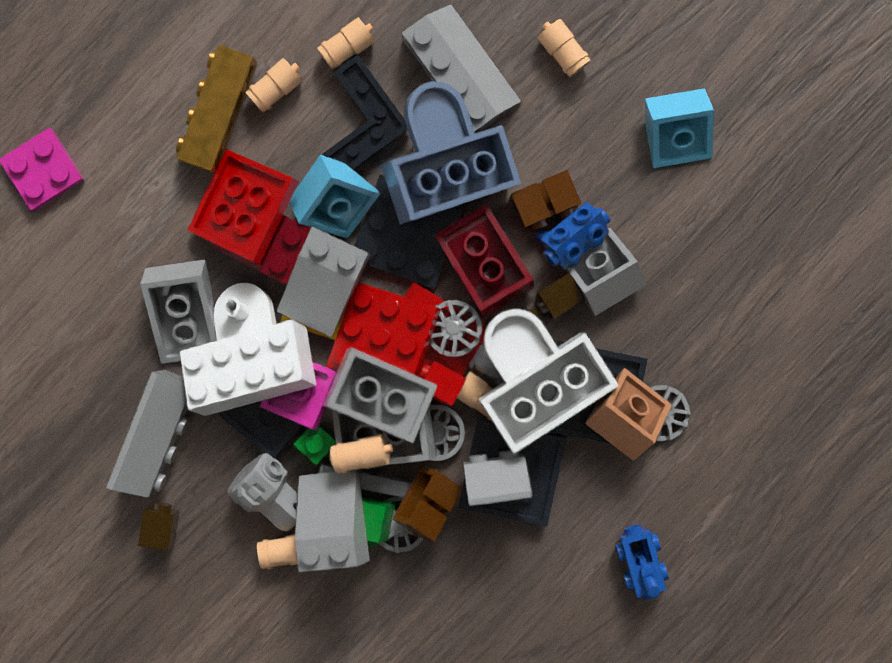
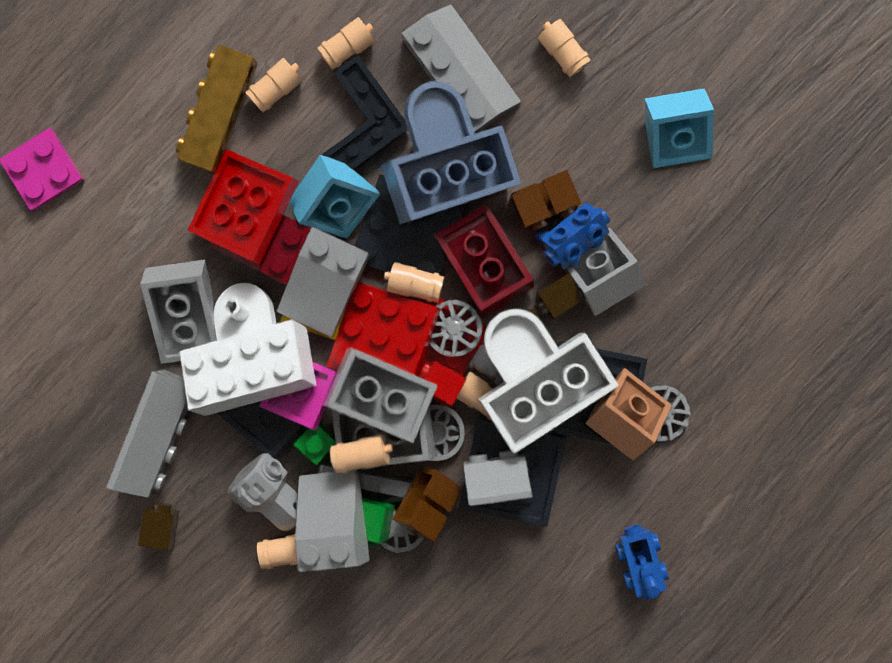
(416, 283): none -> light nougat piece

